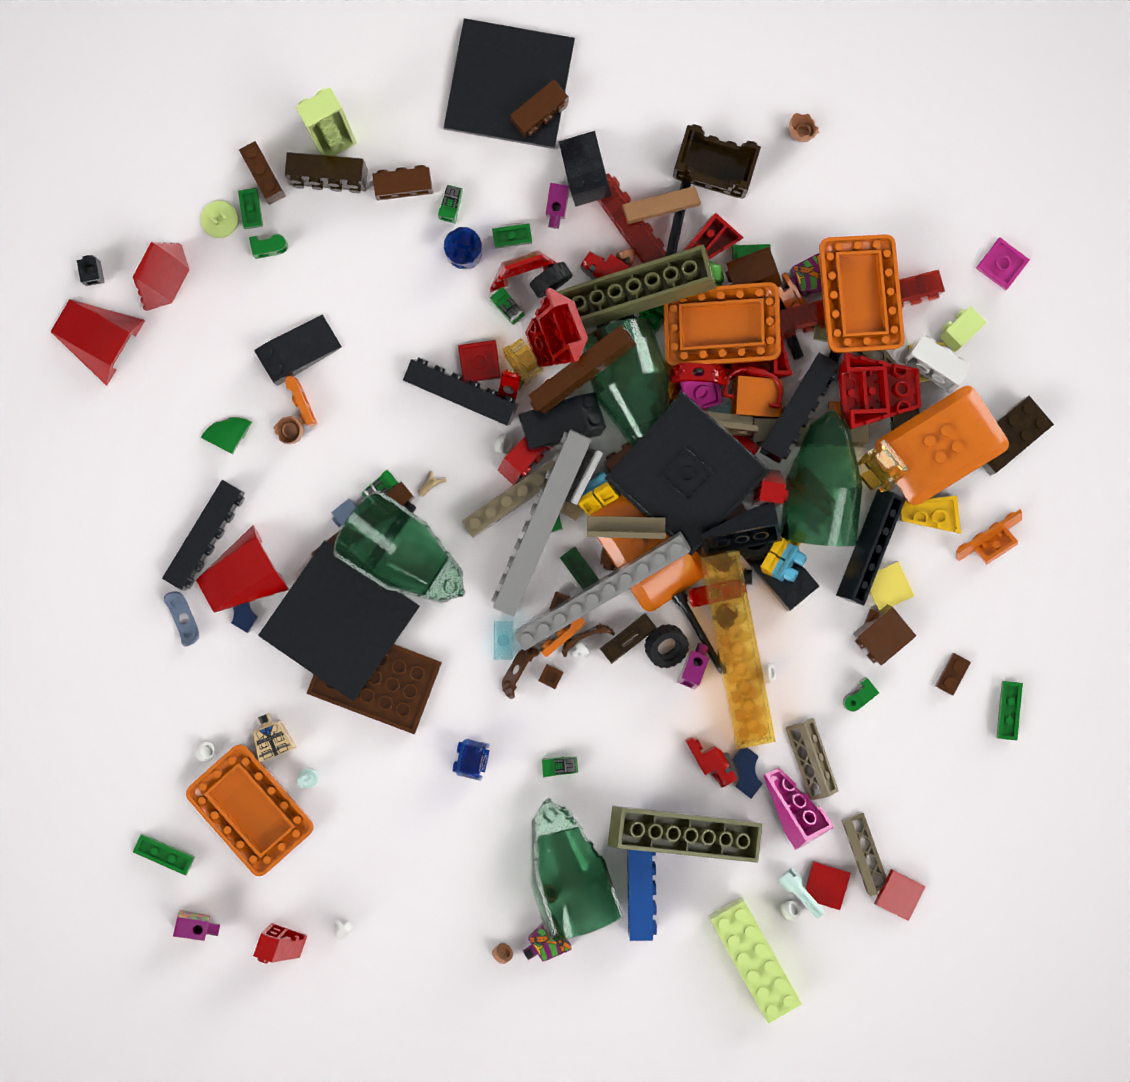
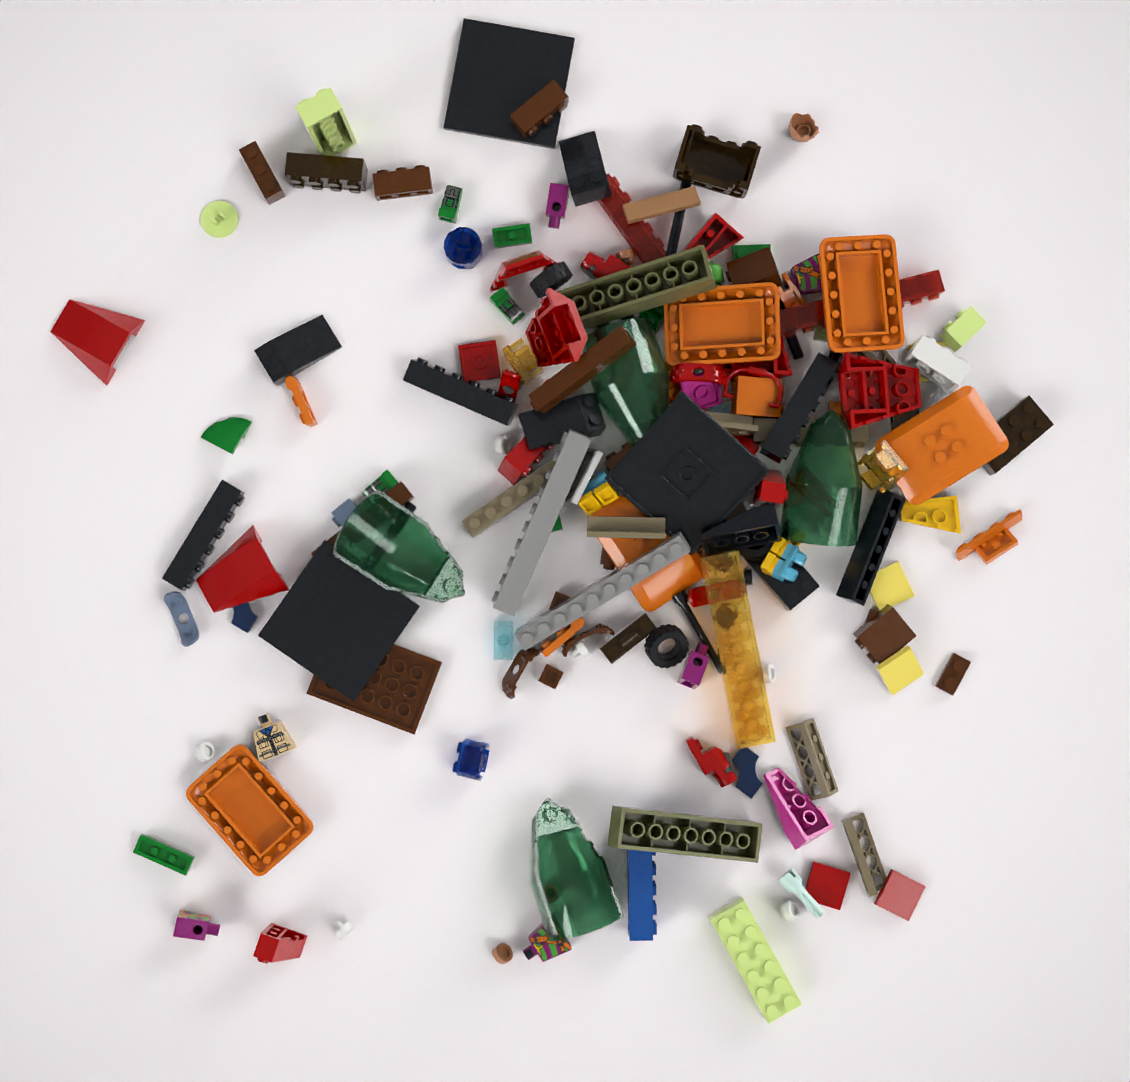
(93, 278): black brick -> none
(160, 274): red wedge -> none
(250, 208): green plate -> none
(268, 247): green leg -> none
(289, 430): nougat hair -> none
(307, 778): light aqua piece -> none
(431, 482): tan bar -> none
(559, 766): leg -> none
(571, 510): tan plate -> none
(579, 568): dark green plate -> none
(861, 696): green leg -> none
(900, 670): none -> light yellow tile
(1002, 263): dark pink tile -> none
(1009, 710): green plate -> none

